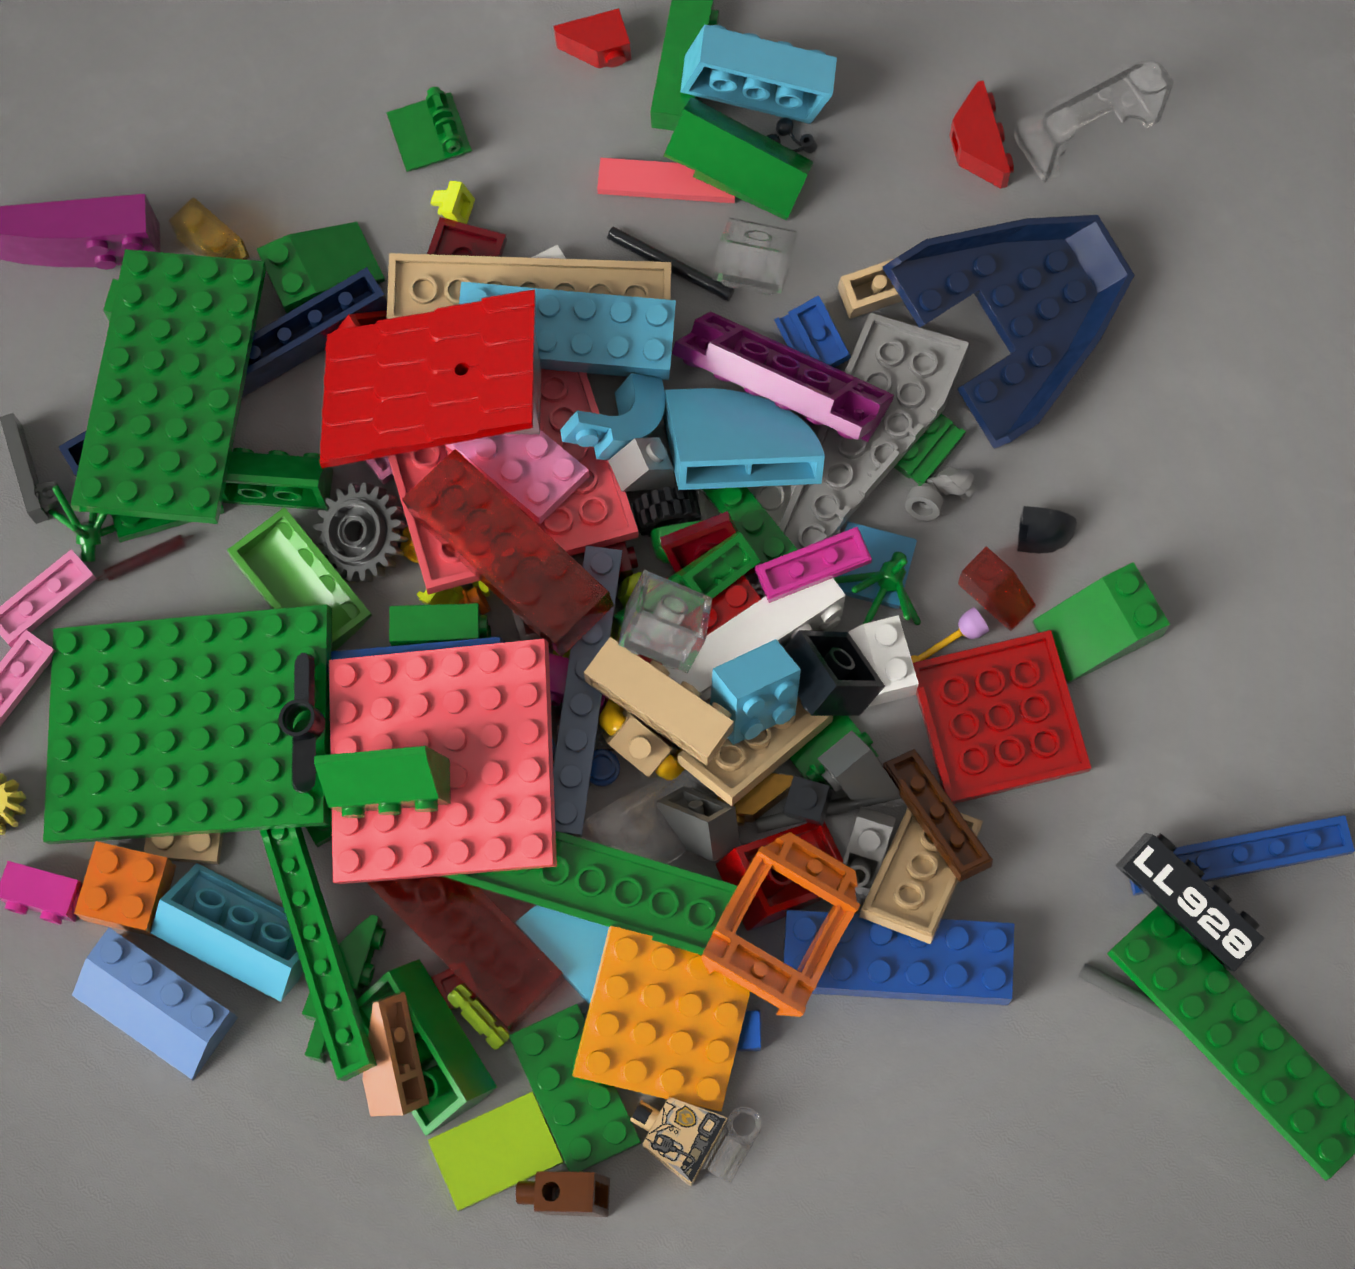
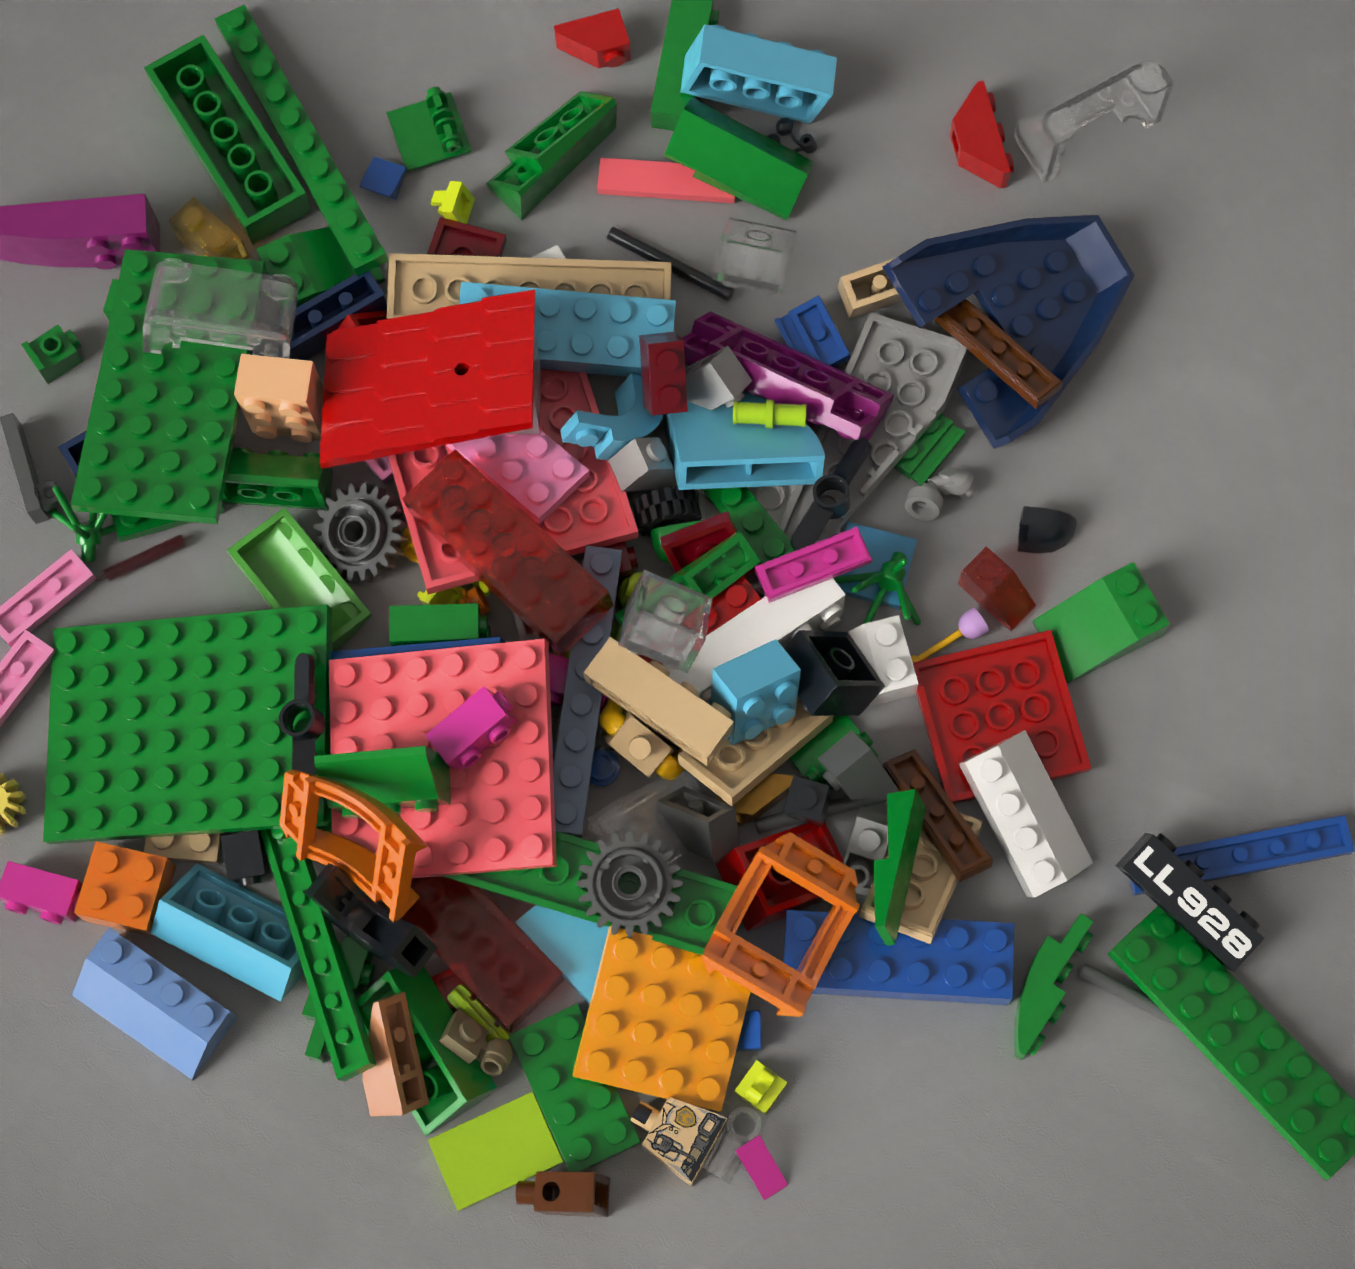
(53, 362): none -> green brick
(220, 309): none -> clear windscreen
(228, 139): none -> green brick
(245, 857): none -> black brick
(280, 397): none -> light nougat brick
(301, 141): none -> green plate
(369, 924): none -> black arch
(380, 875): none -> orange wedge
(383, 178): none -> blue slope
(467, 1041): none -> dark tan plate
(472, 728): none -> dark pink brick
(553, 151): none -> green slope
(638, 907): none -> dark grey gear
(663, 373): none -> dark red brick
(716, 380): none -> light grey slope
(760, 1087): none -> neon yellow tile
(761, 1167): none -> dark pink sticker
(769, 414): none -> lime pin
(840, 479): none -> black piece
(893, 874): none -> green slope
(1000, 353): none -> reddish brown tile
(1026, 814): none -> white slope
(1039, 996): none -> green slope

